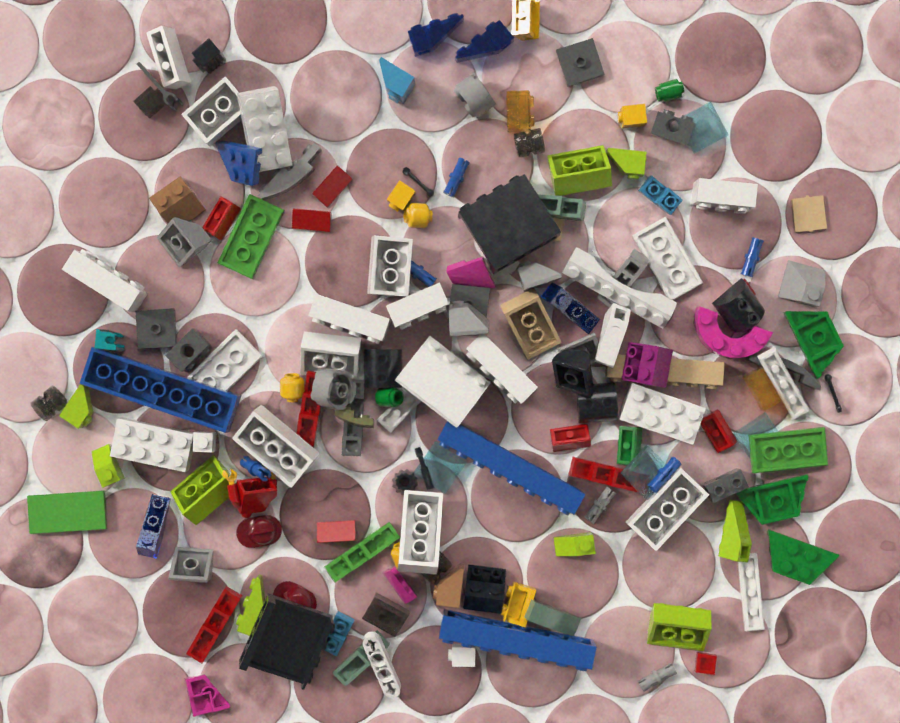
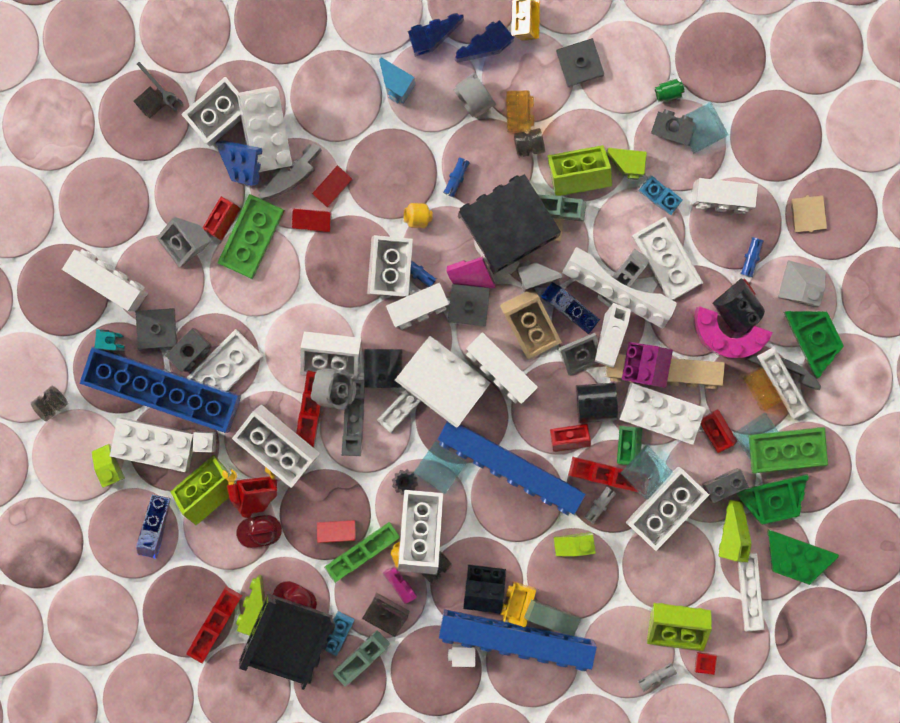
(67, 512): bright green tile -> none
(79, 408): lime slope -> none
(168, 57): white brick -> none
(177, 201): medium nougat slope -> none
(191, 565): light grey slope -> none
(204, 696): dark pink slope -> none
(208, 56): black brick -> none
(255, 468): blue pin -> none
(292, 387): yellow head -> none
(348, 416): olive slope -> none
(350, 318): white brick -> none
(379, 665): white beam -> none
(389, 397): green brick -> none
(400, 196): yellow brick -> none
(406, 171): black hinge -> none
(424, 469): black piece -> none
(449, 588): medium nougat slope -> none
(466, 320): light grey slope -> none
(573, 372): black brick -> none
(632, 116): yellow brick -> none
(664, 474): blue pin -> none
(828, 378): black hinge -> none

